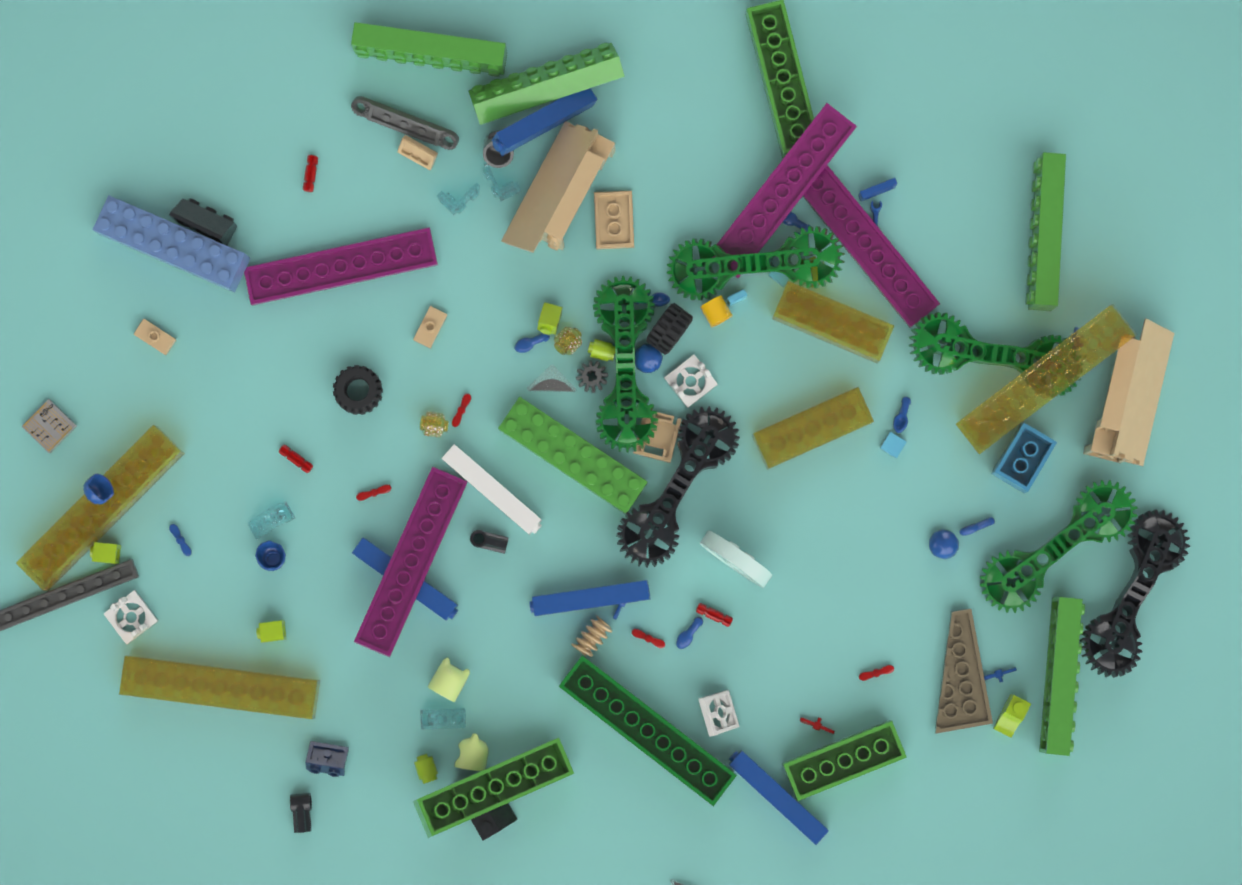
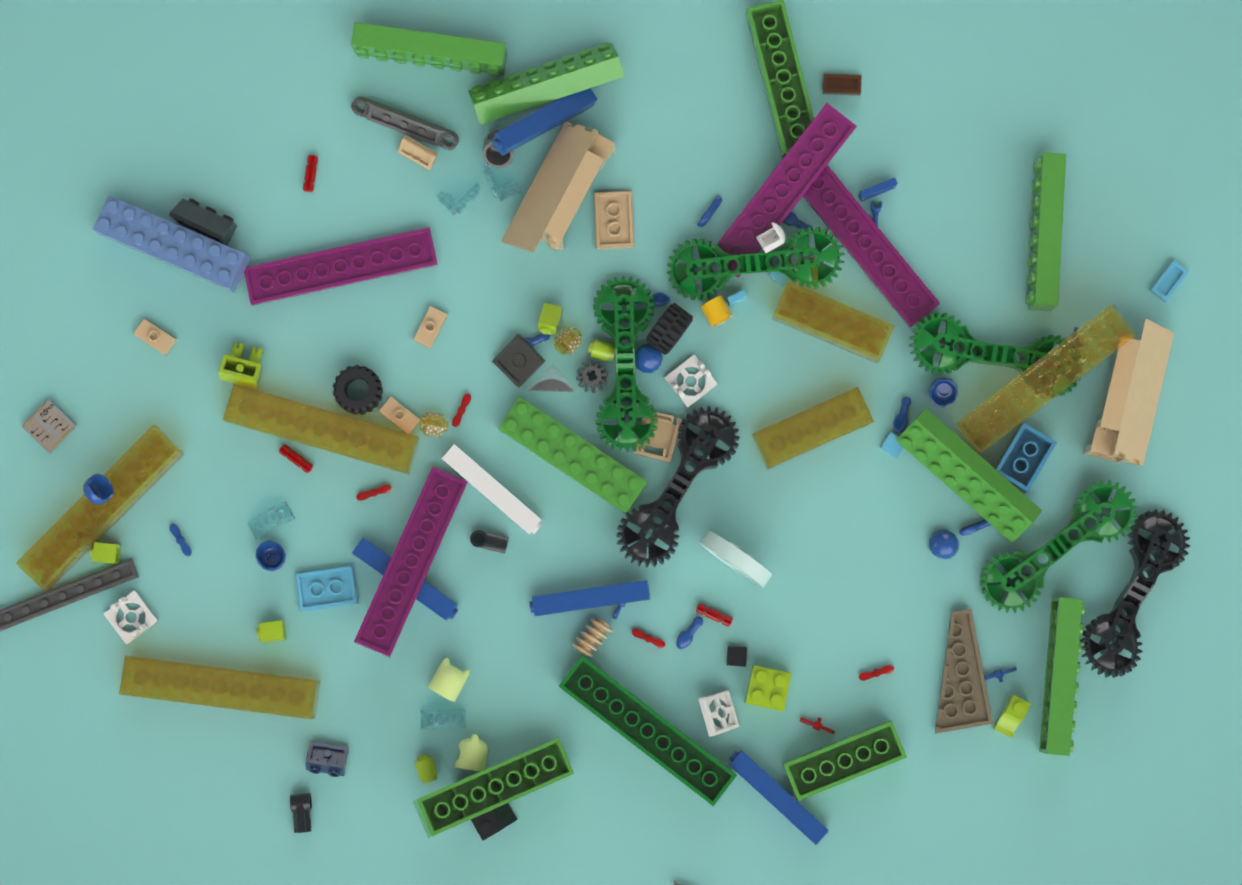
(241, 371): none -> lime brick
(321, 429): none -> clear yellow brick
(326, 588): none -> medium azure tile
(399, 415): none -> tan plate
(518, 360): none -> pearl dark grey tile
(710, 211): none -> blue piece
(736, 656): none -> black tile
(768, 688): none -> lime brick
(772, 238): none -> white plate
(842, 84): none -> reddish brown tile
(943, 392): none -> blue hair
(969, 475): none -> bright green brick
(1169, 281): none -> medium azure tile

